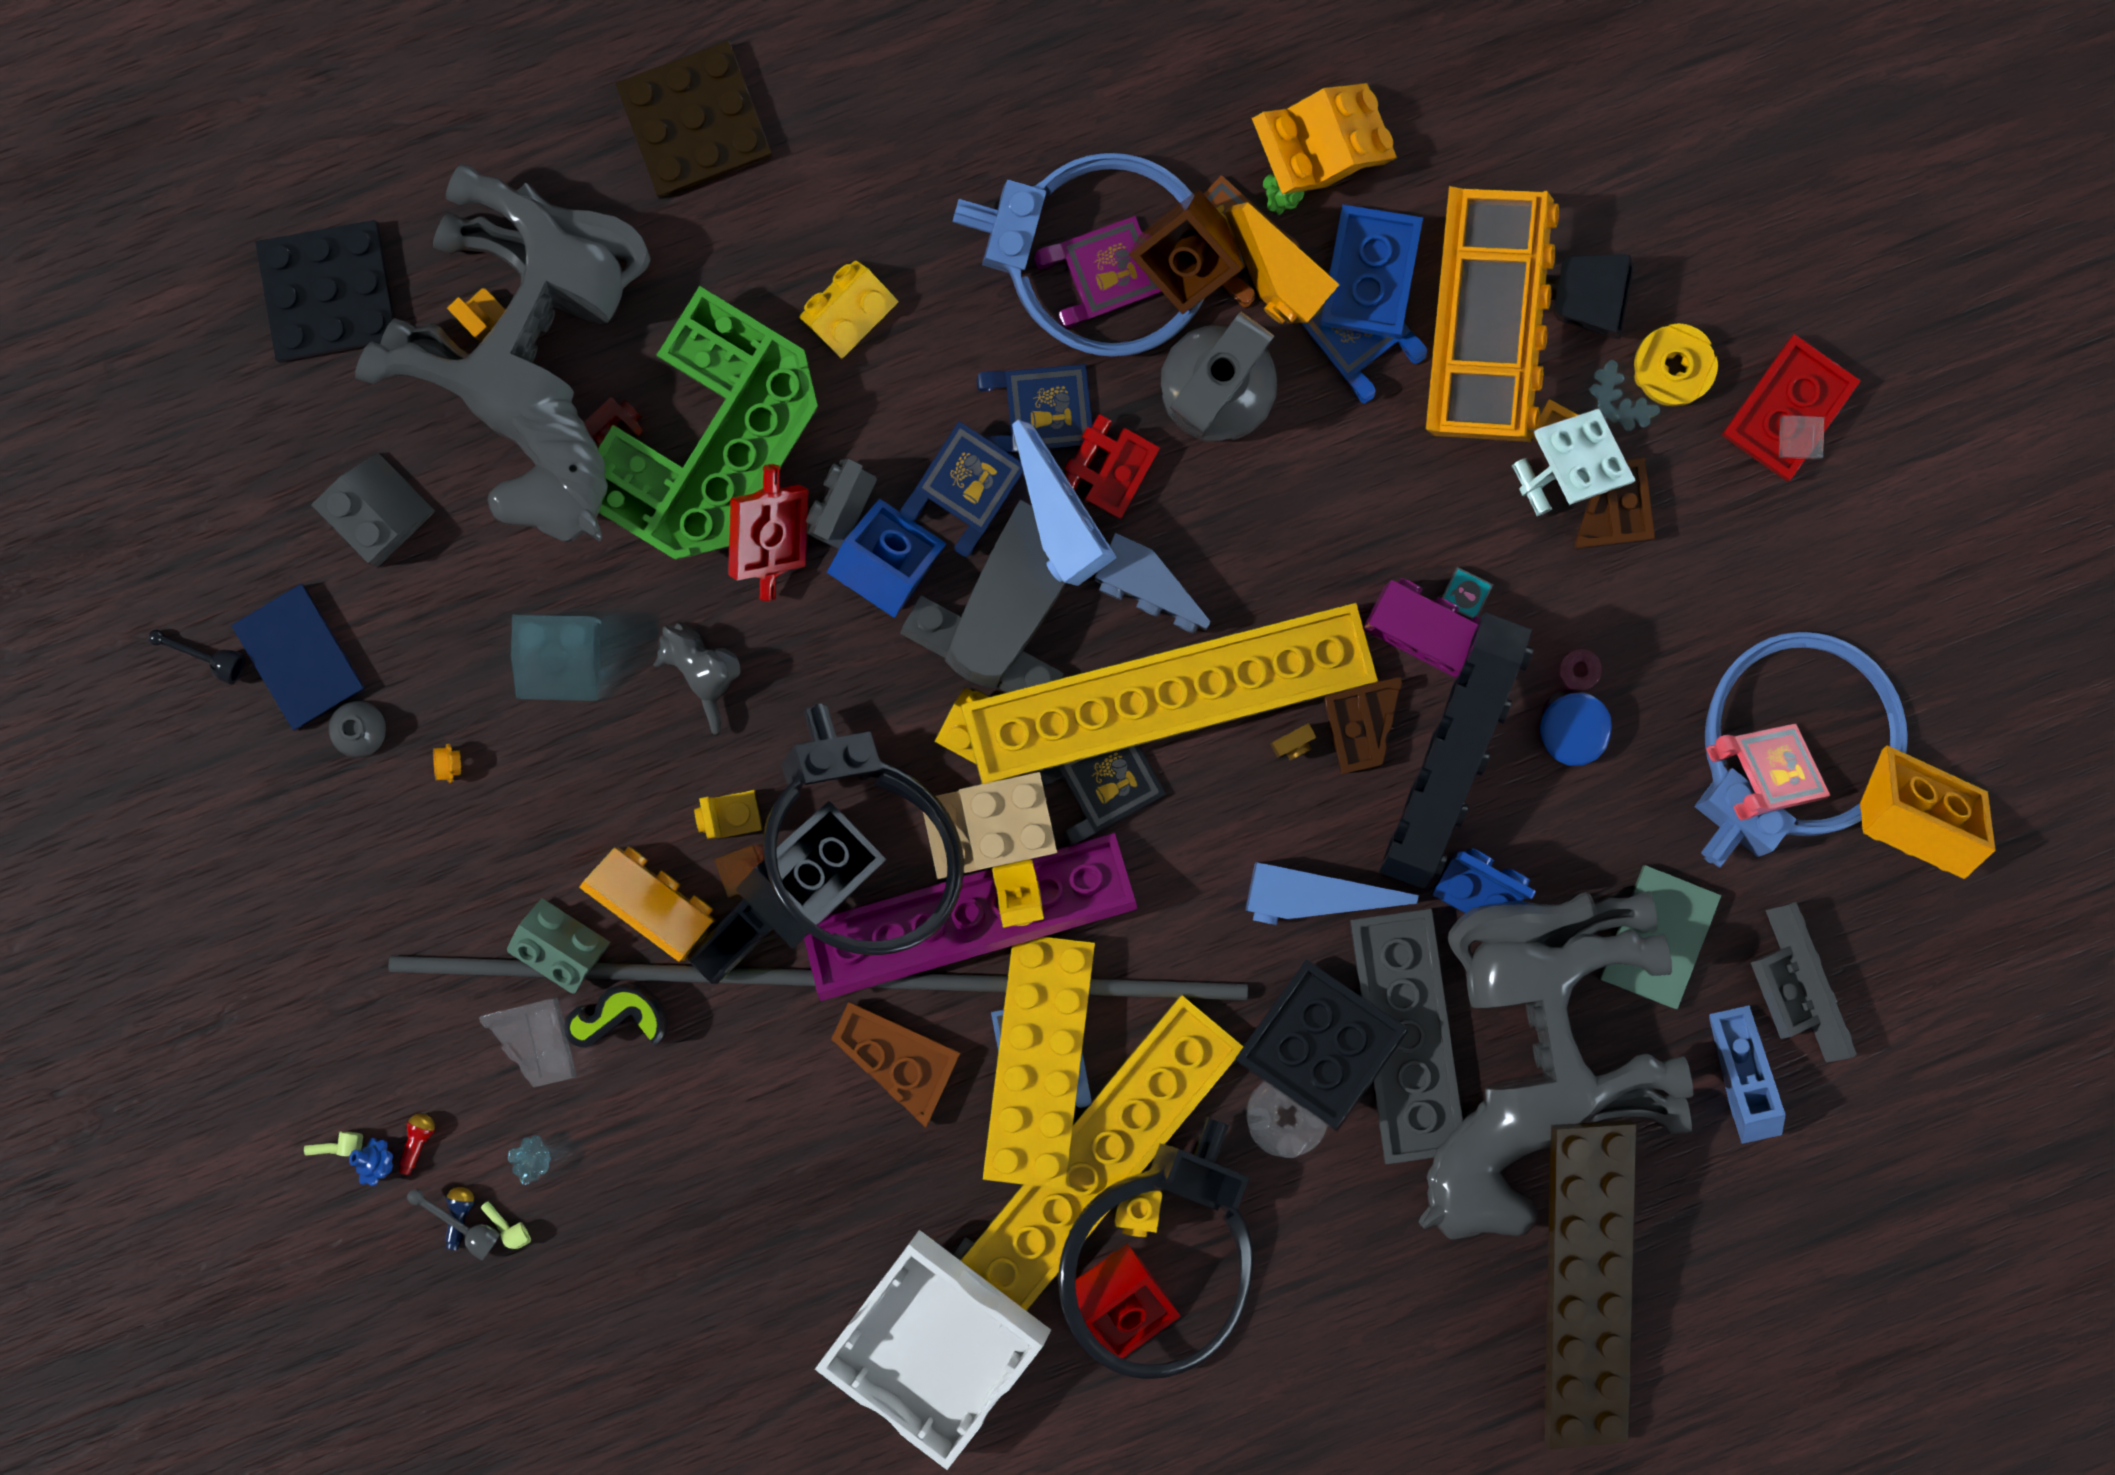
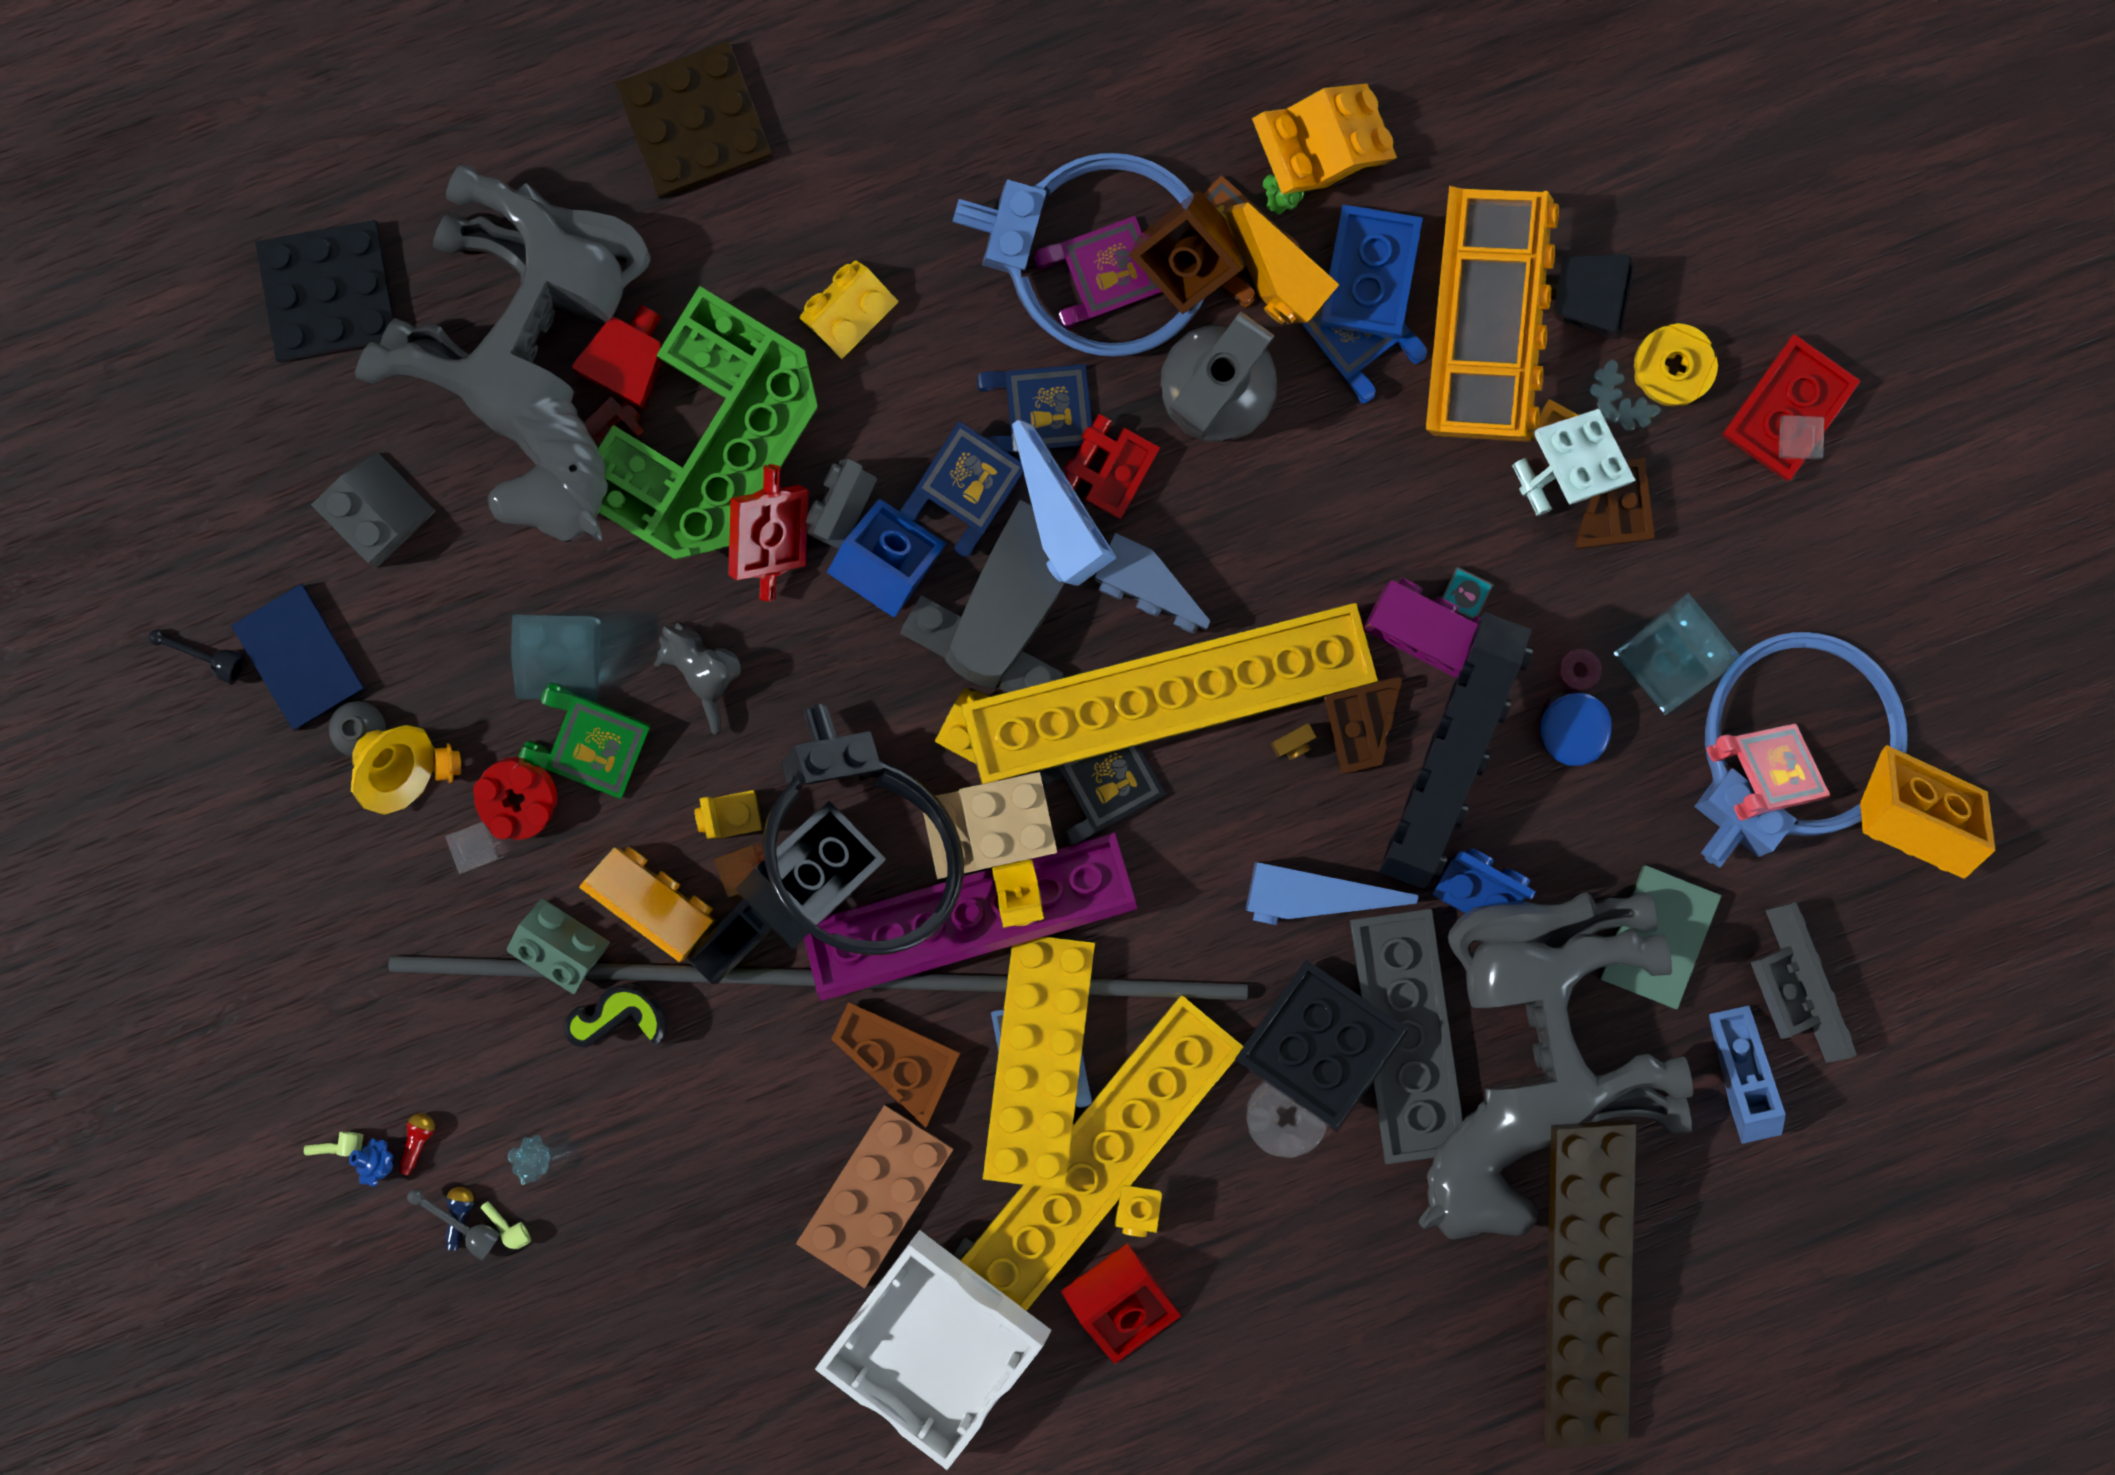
(391, 768): none -> yellow hat
(472, 847): none -> clear tile
(478, 313): light orange bracket -> none
(525, 779): none -> red plate
(534, 1040): clear wing -> none
(592, 745): none -> green flag
(624, 357): none -> red torso
(874, 1196): none -> nougat plate
(1191, 1177): black brick -> none
(1677, 654): none -> clear light blue slope

